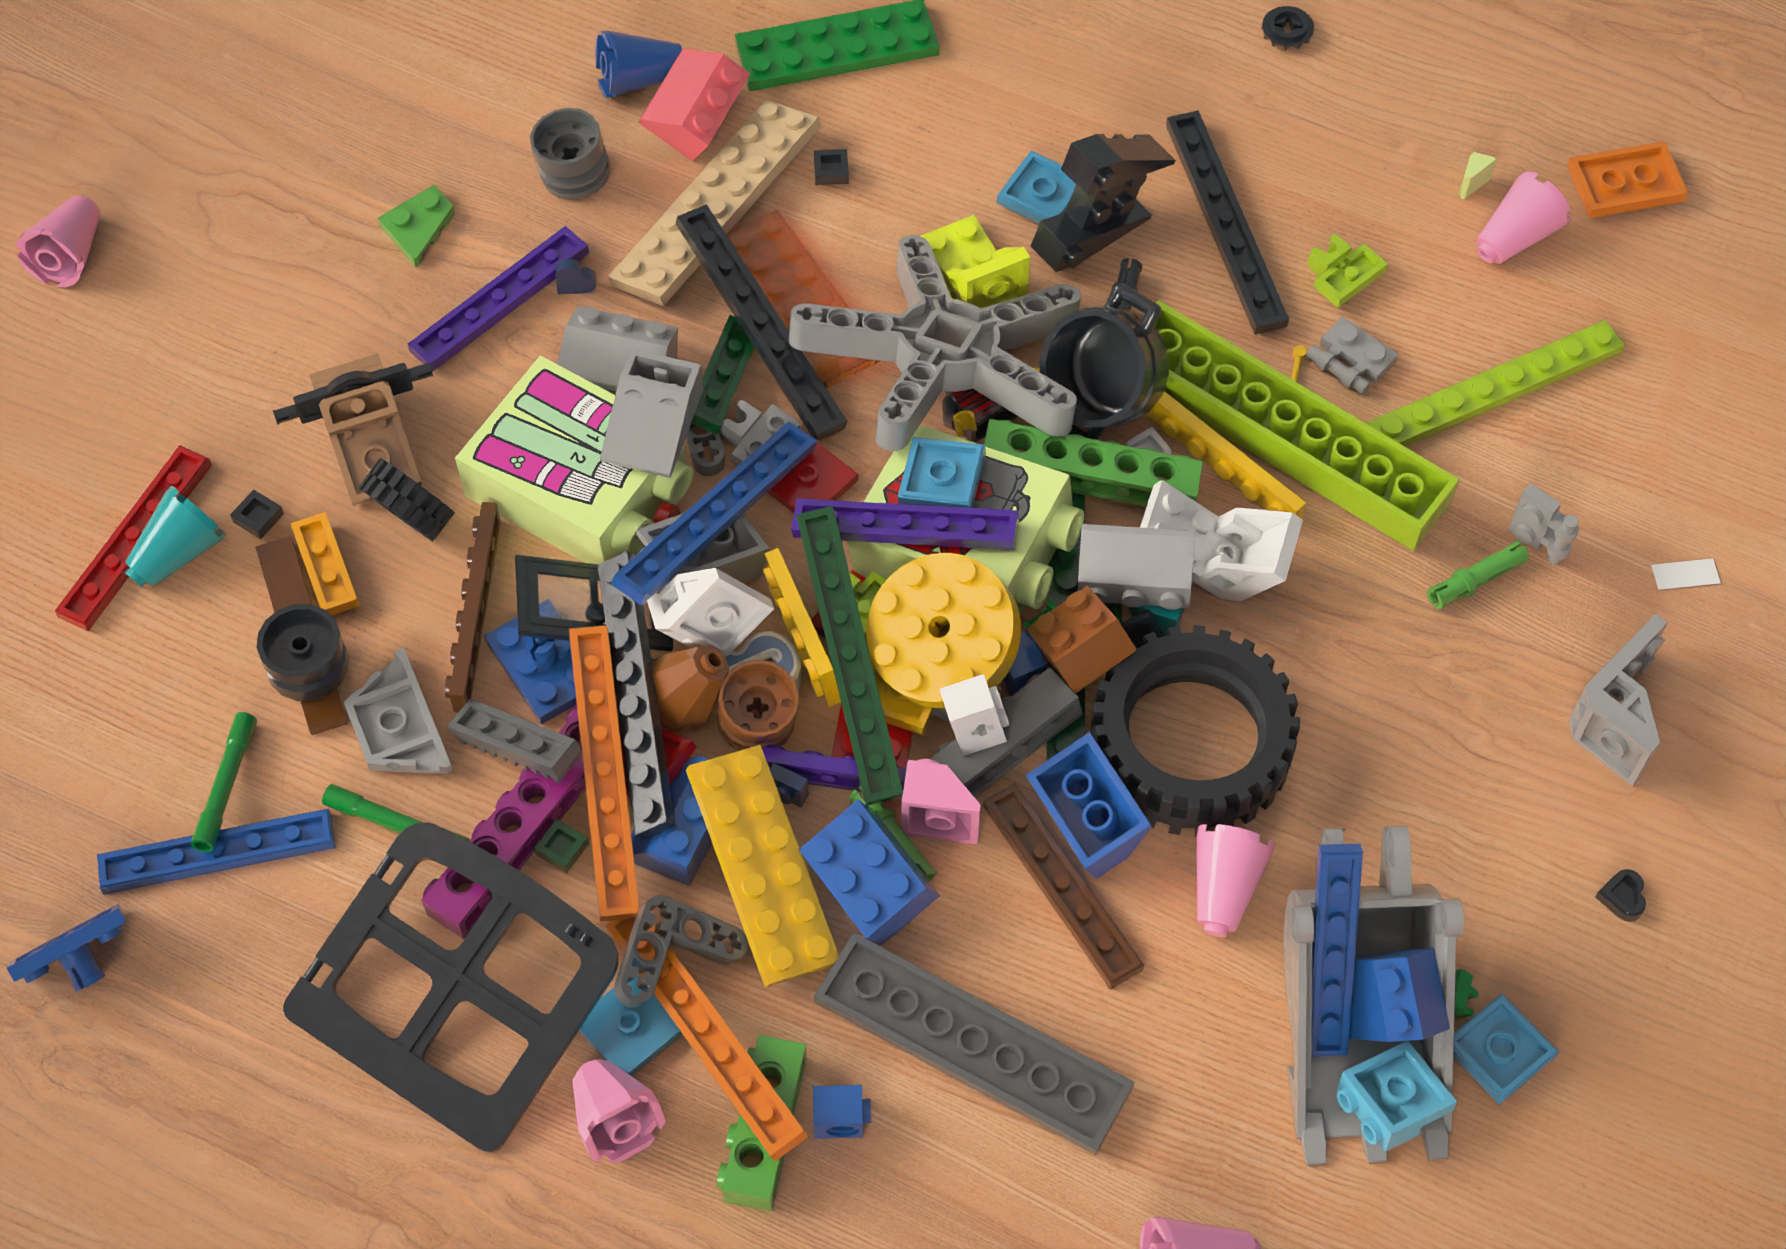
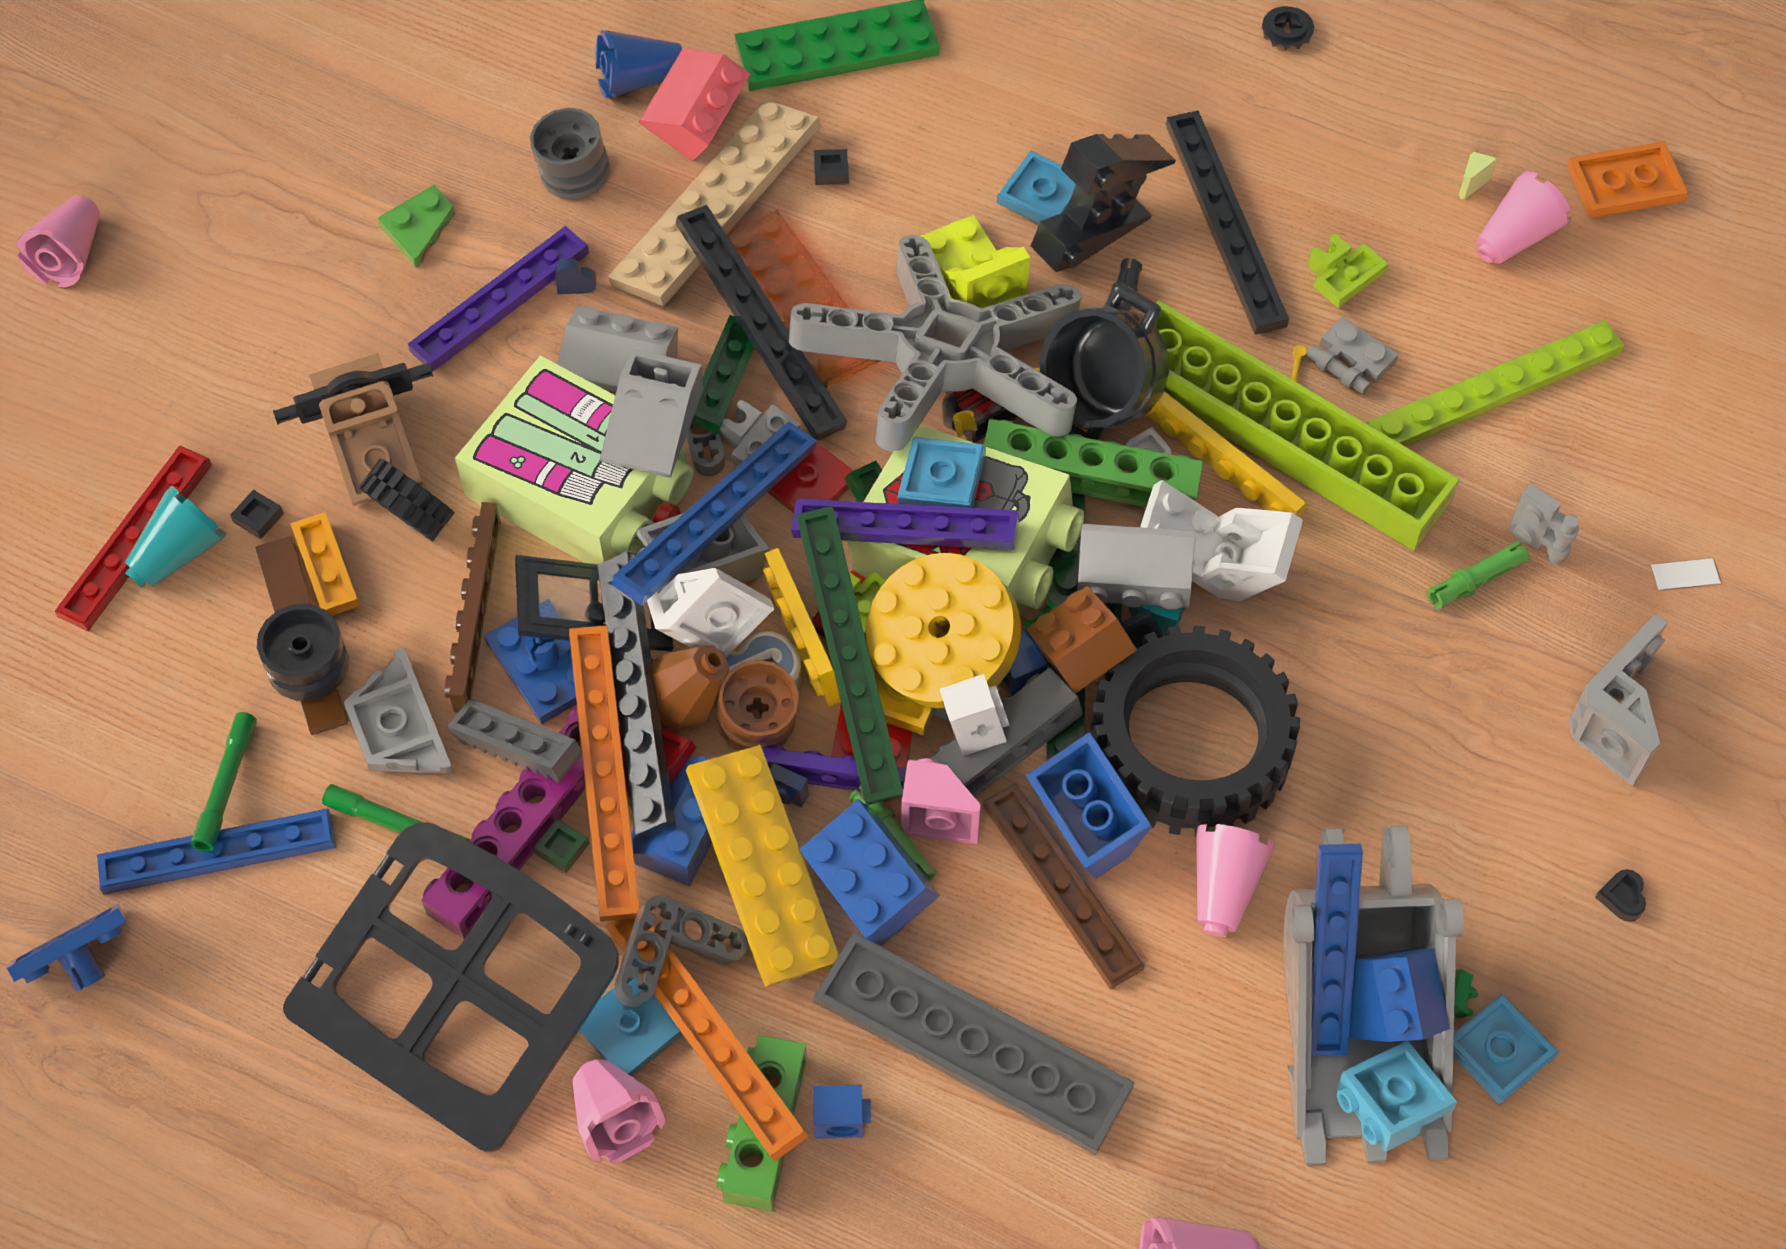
(862, 480): none -> dark green plate

